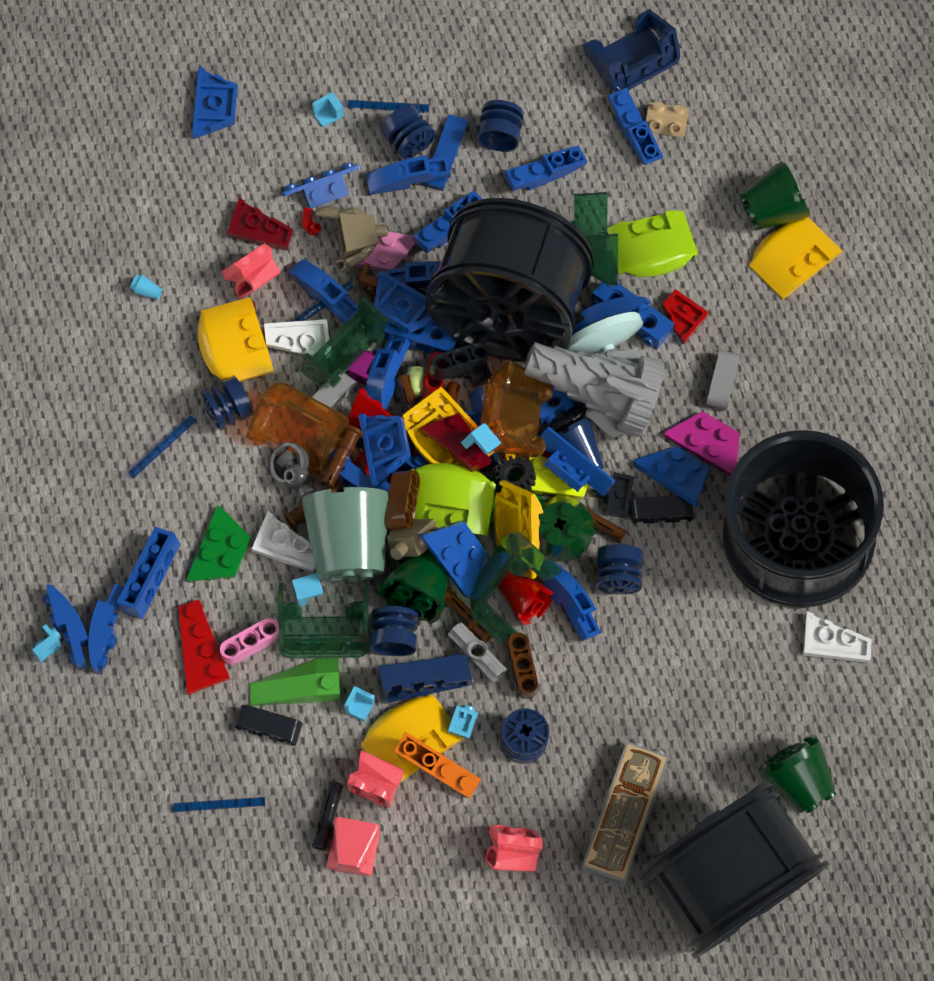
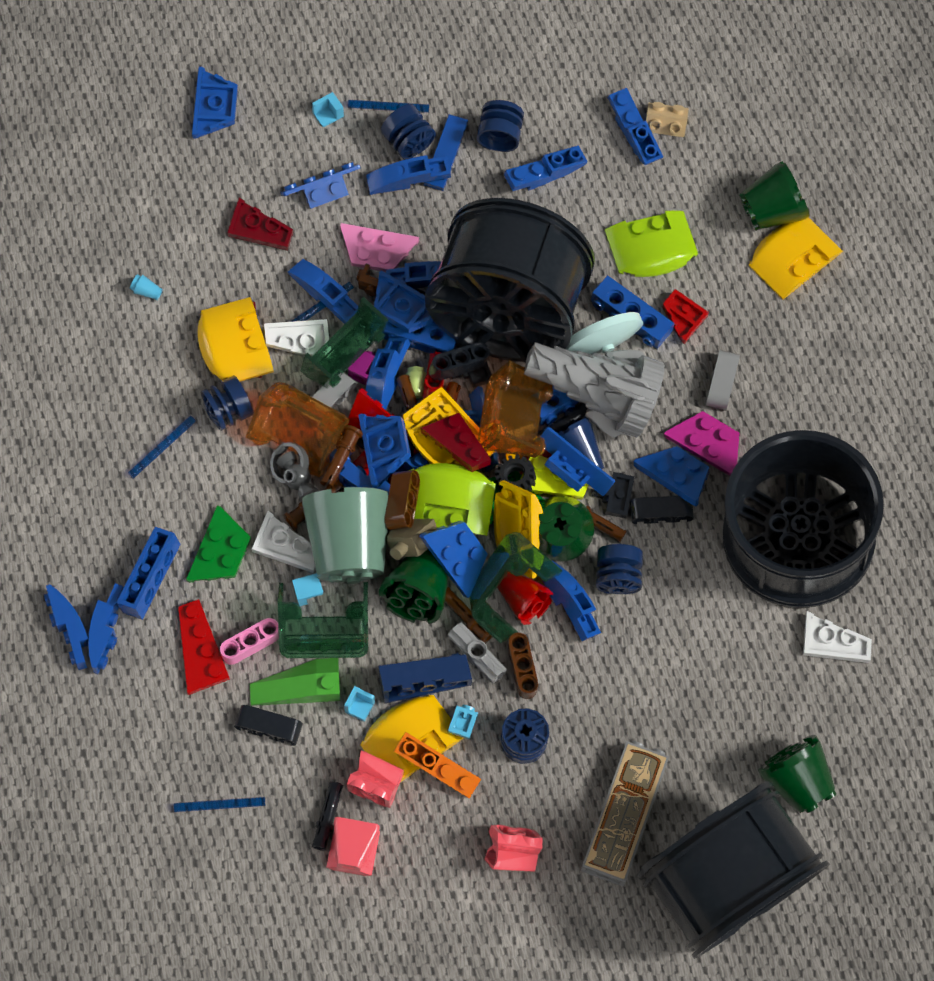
(47, 646): medium azure bracket -> none
(252, 271): coral piece -> none
(307, 223): red arm -> none
(356, 233): dark tan torso -> none
(394, 631): dark blue wheel -> none
(436, 232): blue slope -> none
(483, 438): medium azure panel -> none
(591, 220): clear green windscreen -> none
(611, 308): blue slope -> none
(638, 55): dark blue windscreen -> none

